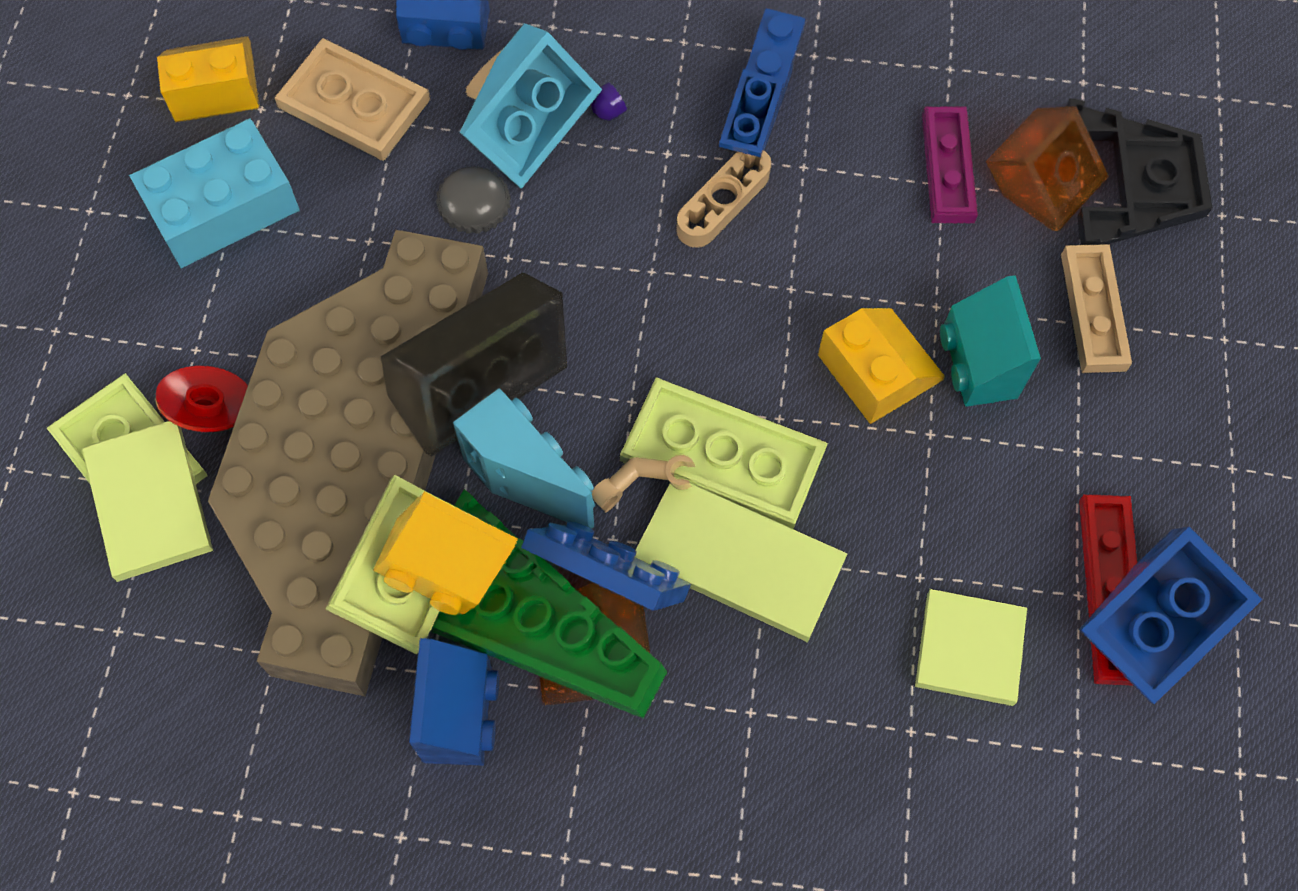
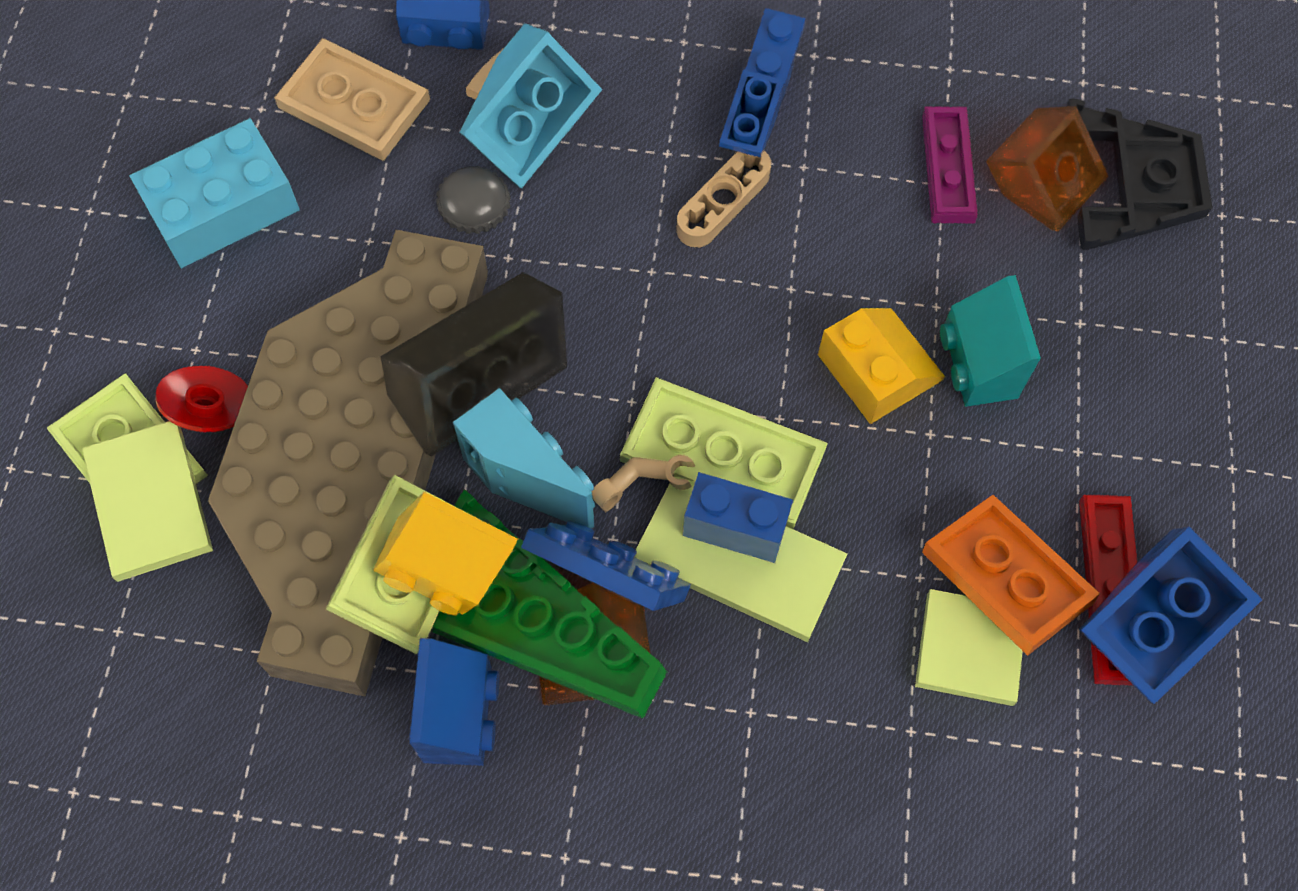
(208, 79): yellow slope -> none
(608, 103): dark purple hinge -> none
(736, 517): none -> blue brick
(1010, 574): none -> orange plate
(1096, 309): tan plate -> none

